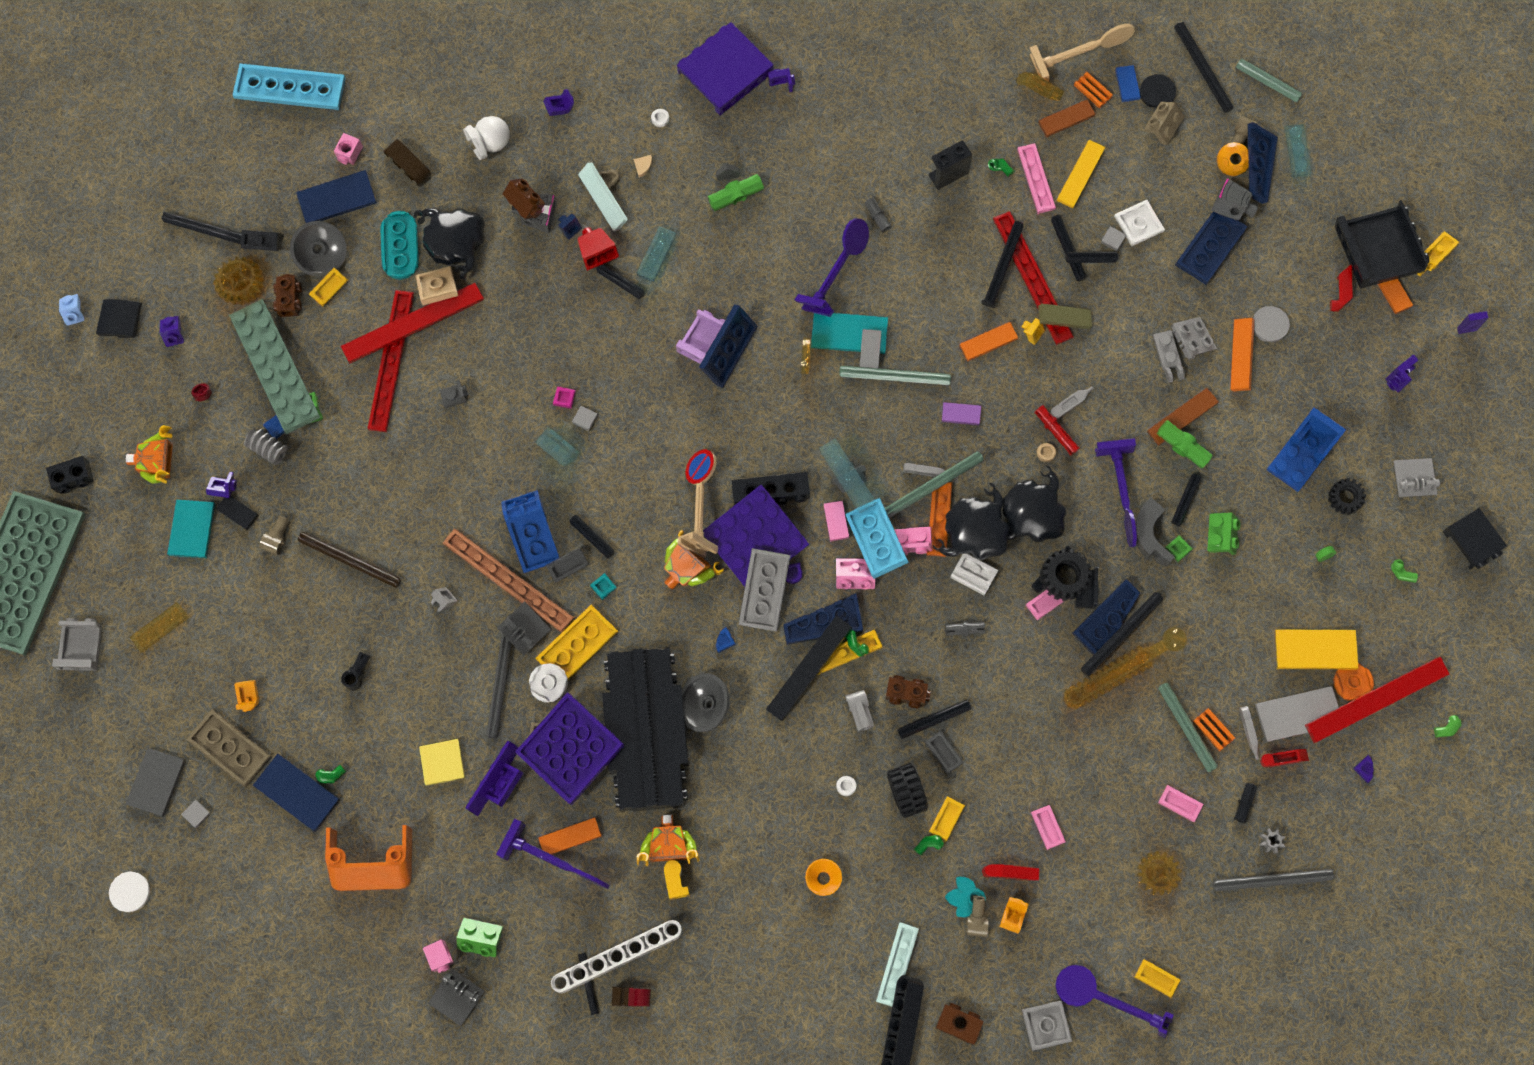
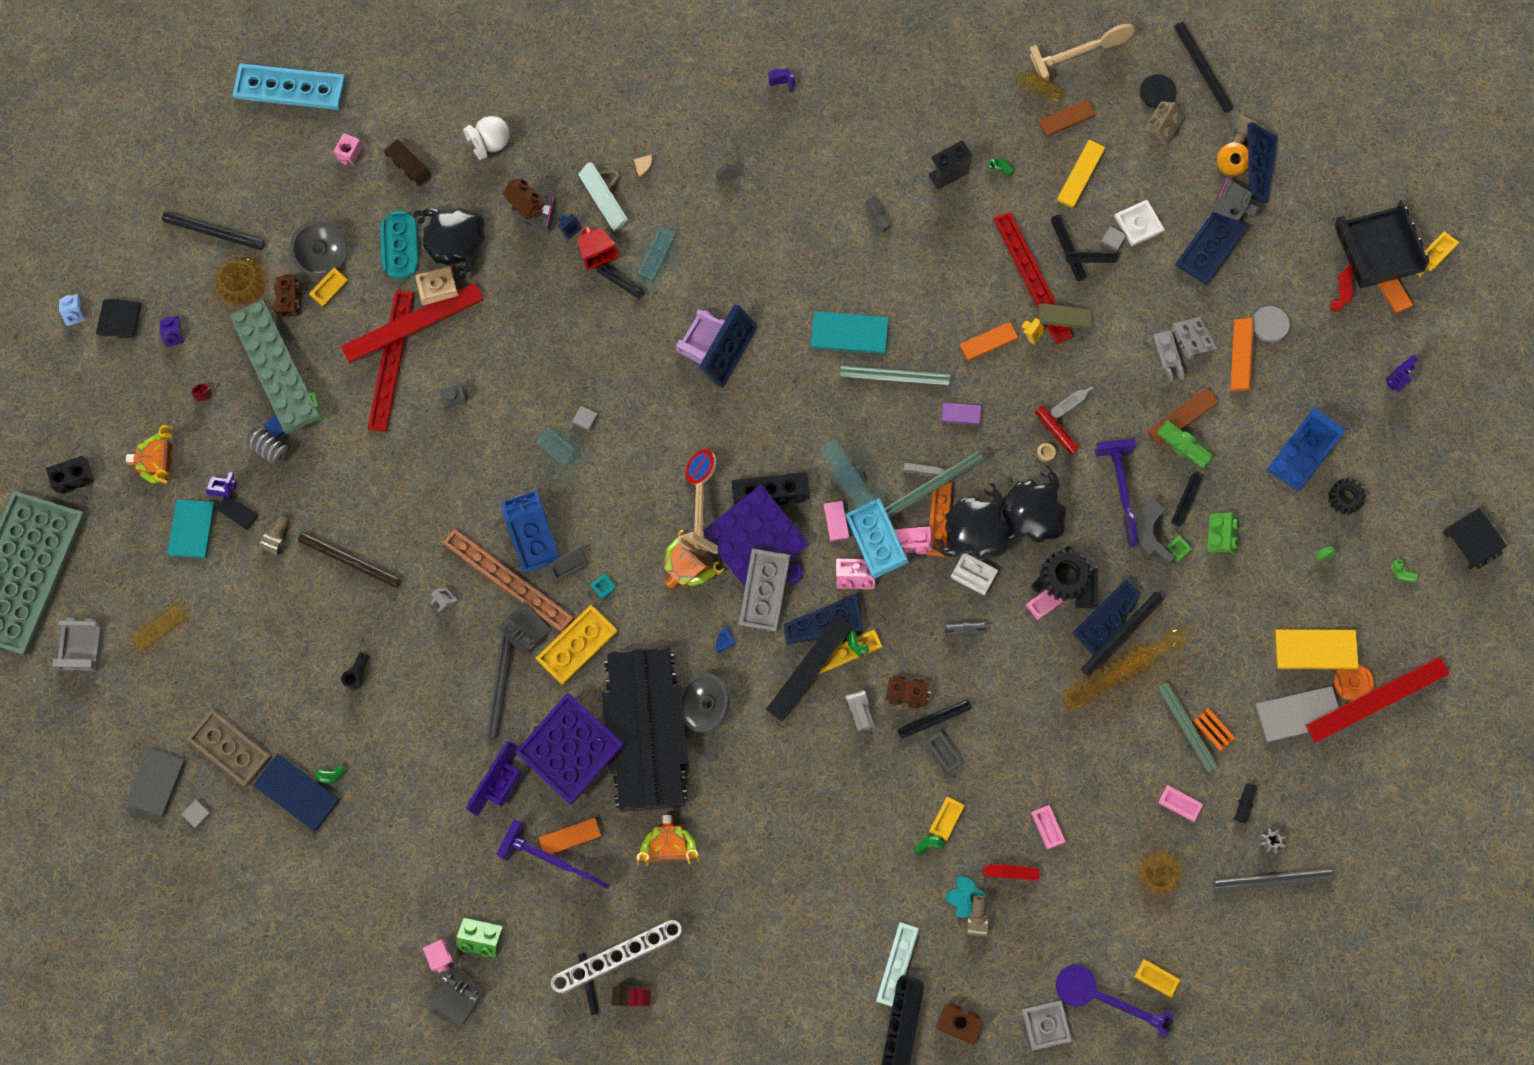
(129, 892): white tile -> none
(246, 695): light orange bracket -> none
(260, 240): black panel -> none
(336, 197): dark blue tile -> none
(386, 875): orange windscreen -> none
(442, 762): light yellow tile -> none
(548, 682): white tile -> none
(559, 104): dark purple bracket -> none
(564, 397): dark pink tile -> none
(591, 536): black axle -> none
(660, 117): white tile -> none
(673, 880): yellow leg -> none
(725, 67): dark purple panel -> none
(735, 192): bright green piece -> none
(806, 355): clear yellow tile -> none
(828, 867): light orange piece -> none
(846, 786): white tile -> none
(854, 242): dark purple piece -> none
(870, 348): light grey tile -> none
(907, 790): black tyre -> none
(1003, 265): black axle -> none
(1014, 915): light orange bracket -> none
(1036, 178): bright pink tile -> none
(1100, 87): orange tile -> none
(1127, 83): blue tile -> none
(1249, 730): light grey piece -> none
(1268, 80): sand green axle -> none
(1284, 758): red piece -> none
(1297, 150): clear light blue plate -> none
(1365, 769): dark purple tile -> none
(1415, 477): light grey hinge -> none
(1451, 728): bright green arm -> none
(1472, 322): dark purple tile -> none

